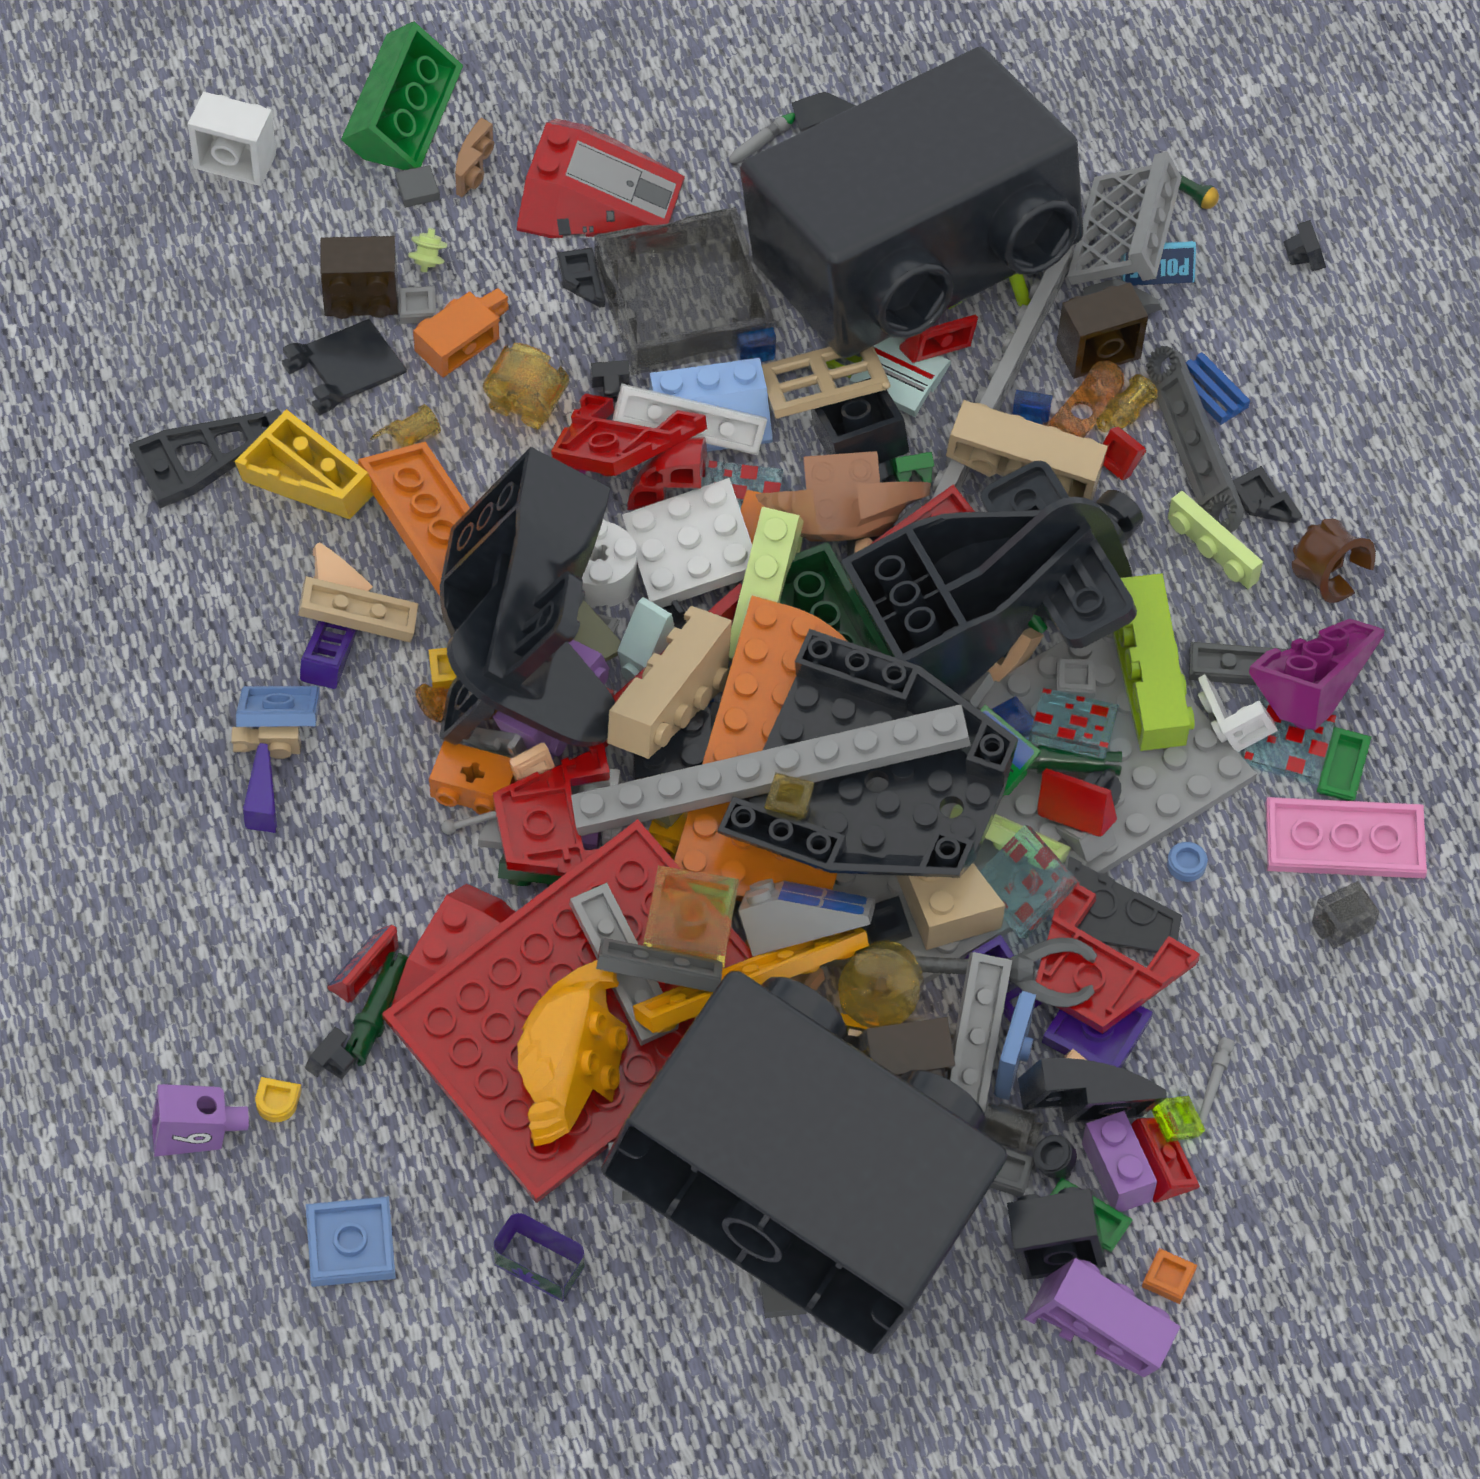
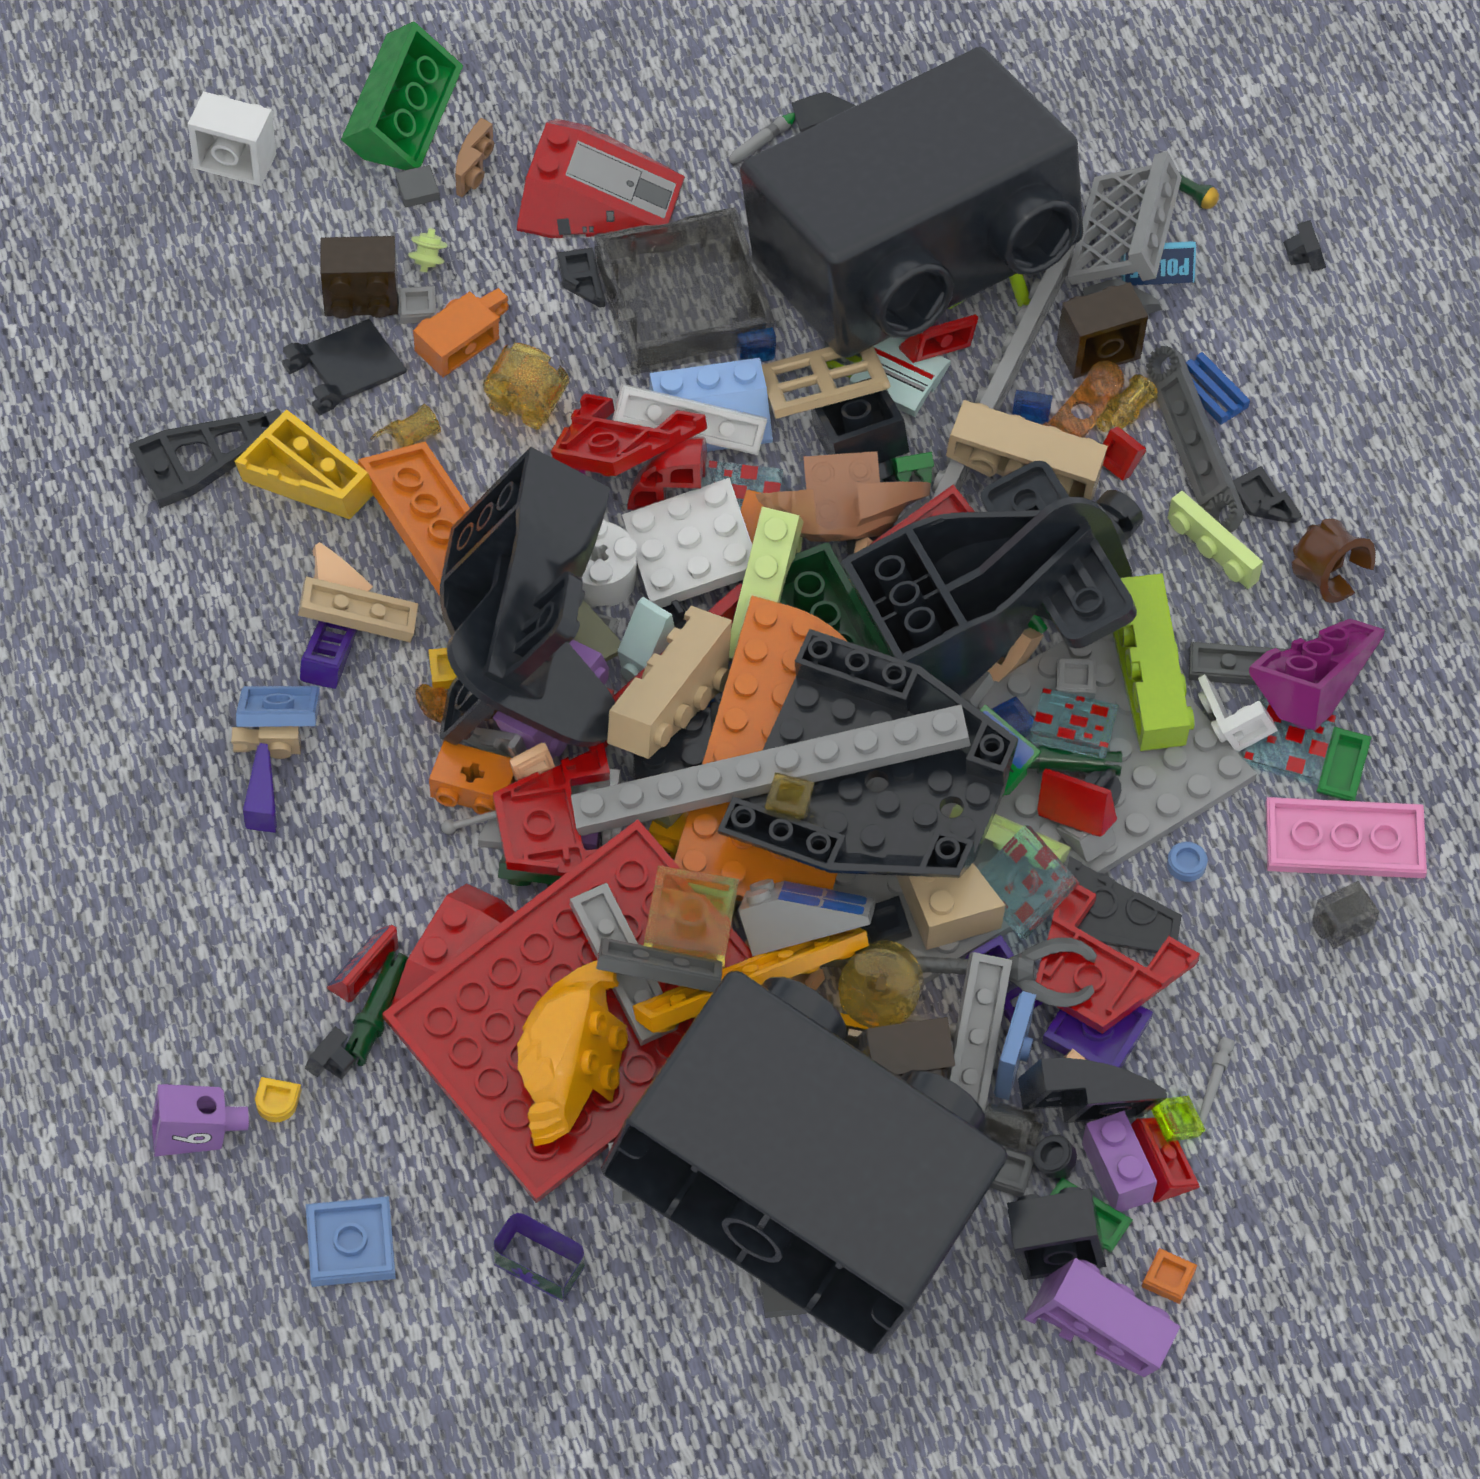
(610, 376): black tile -> none

